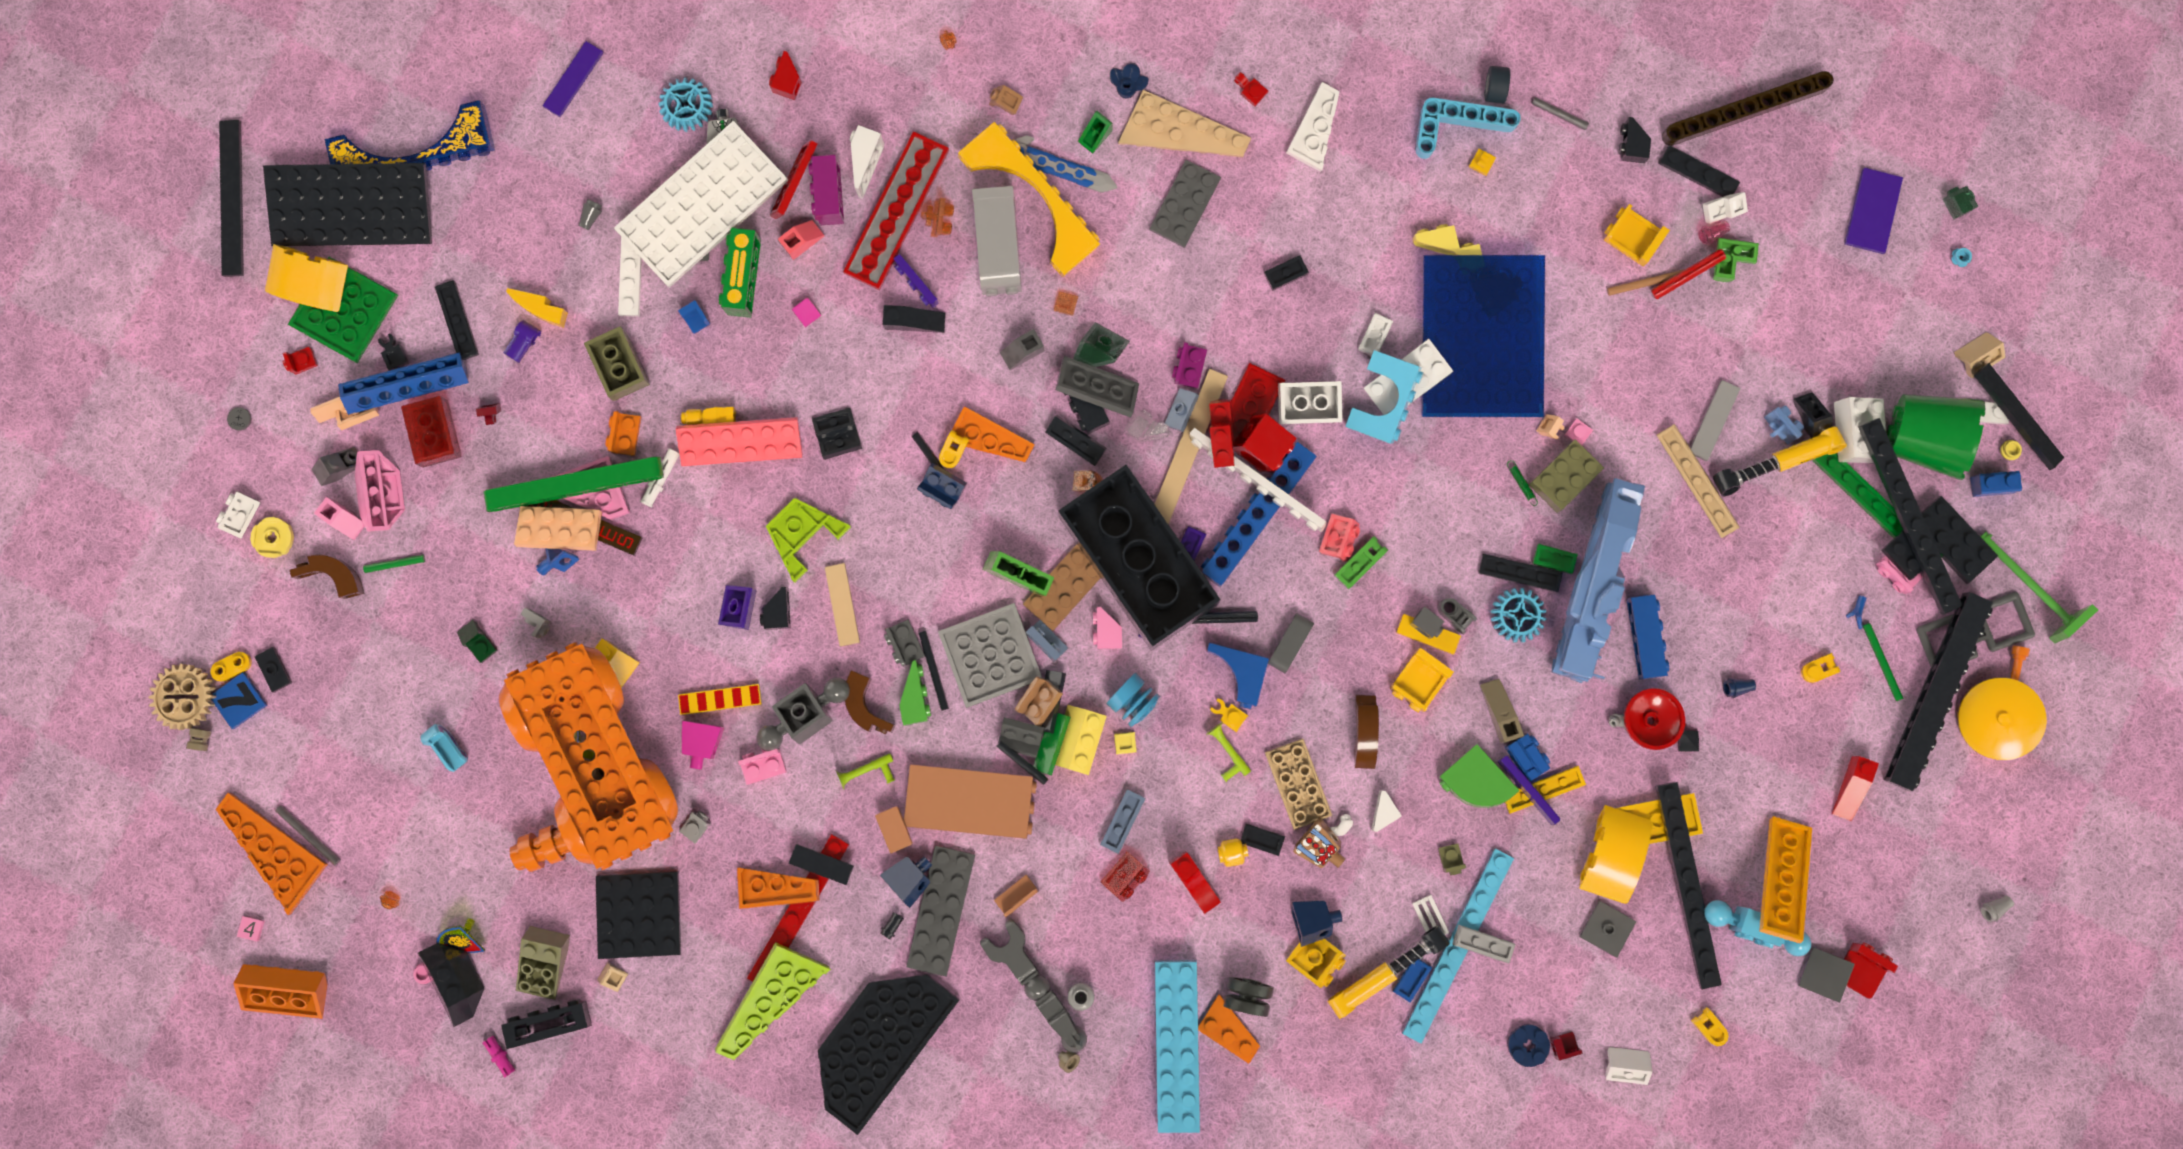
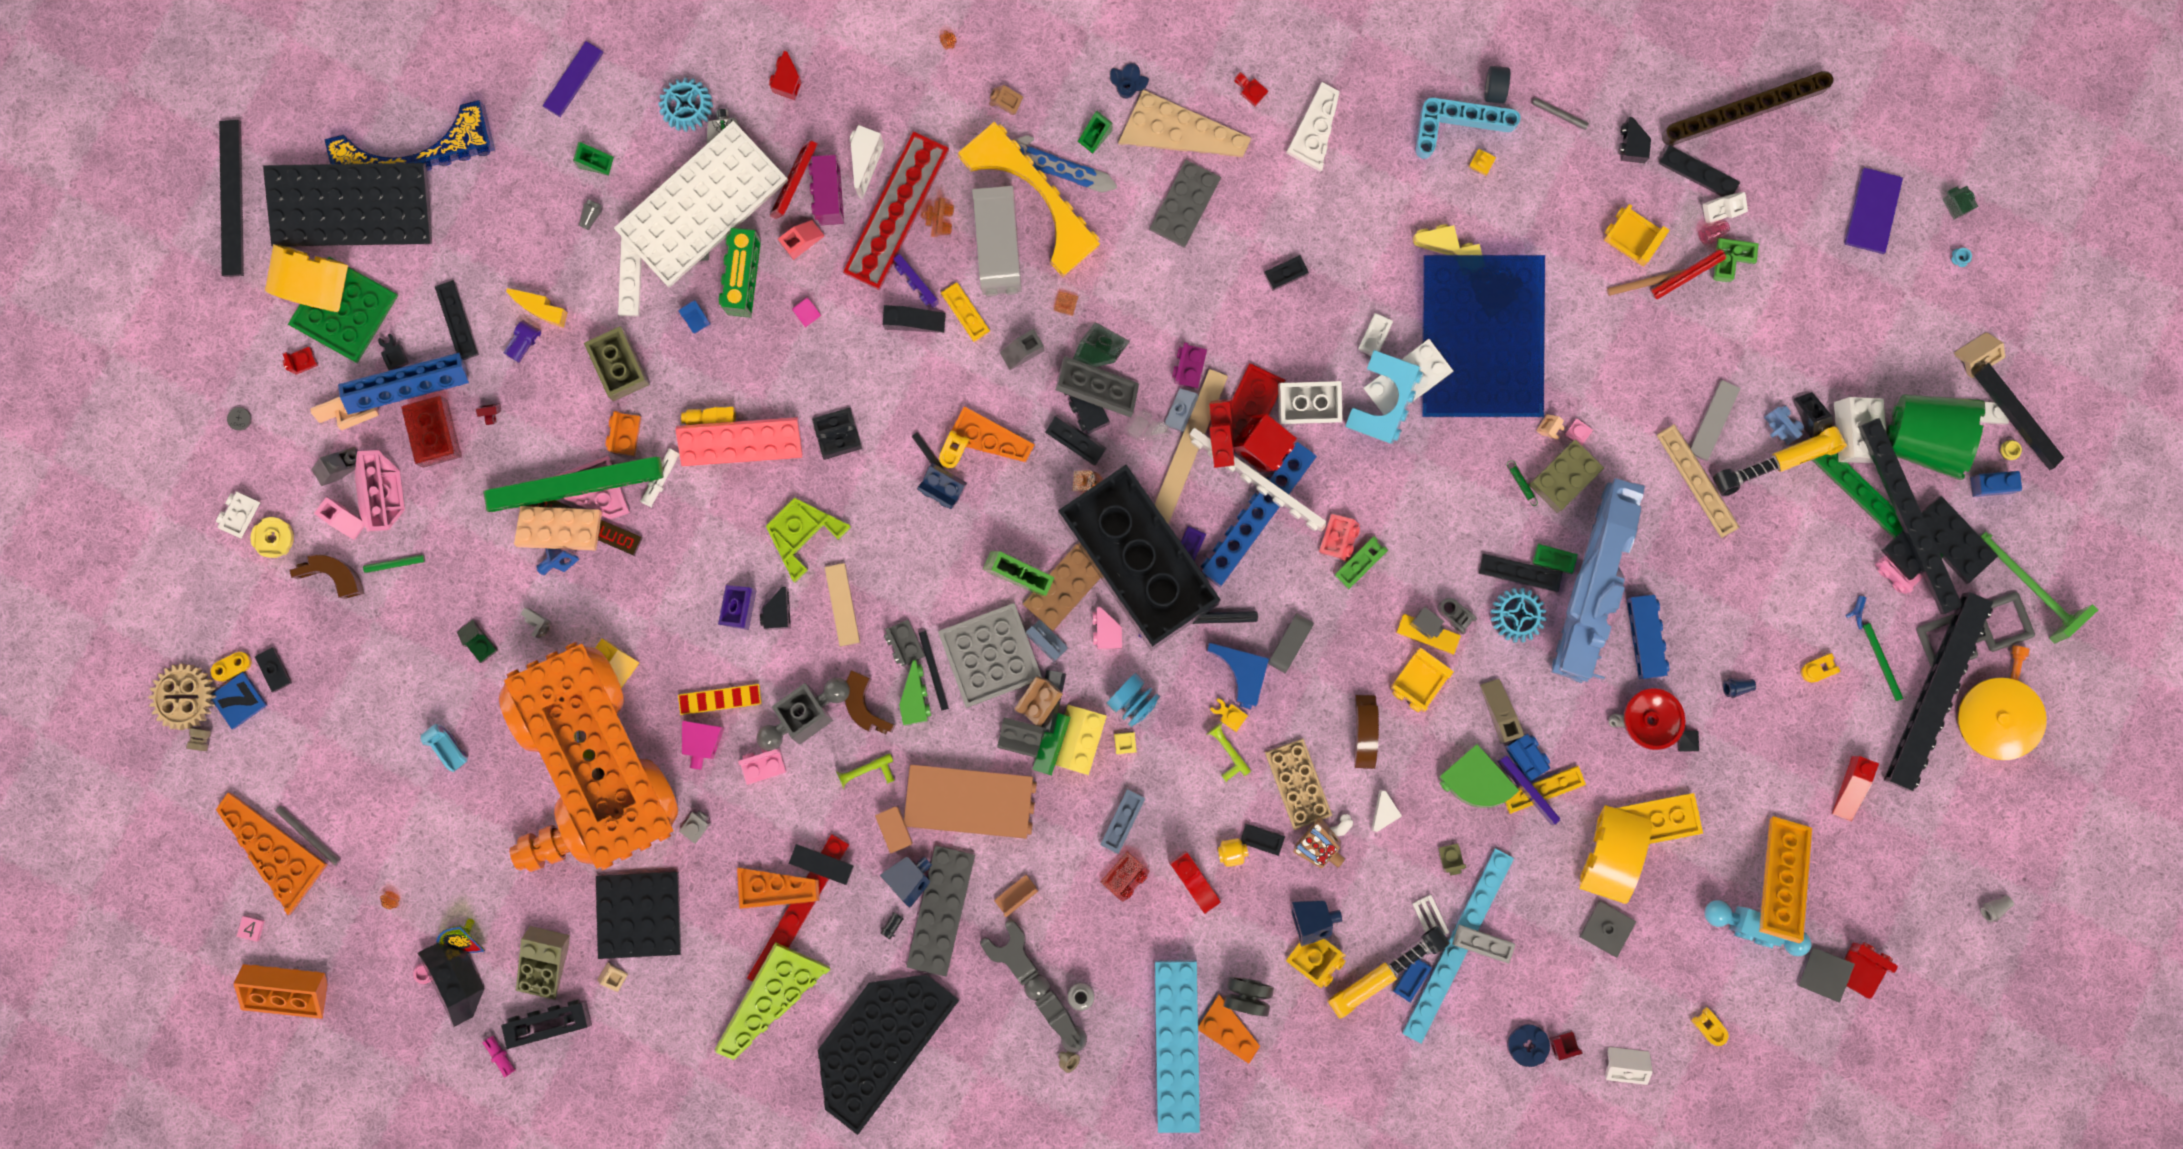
(592, 160): none -> green slope
(965, 312): none -> yellow tile
(1022, 762): black bar -> none
(1688, 885): black plate -> none

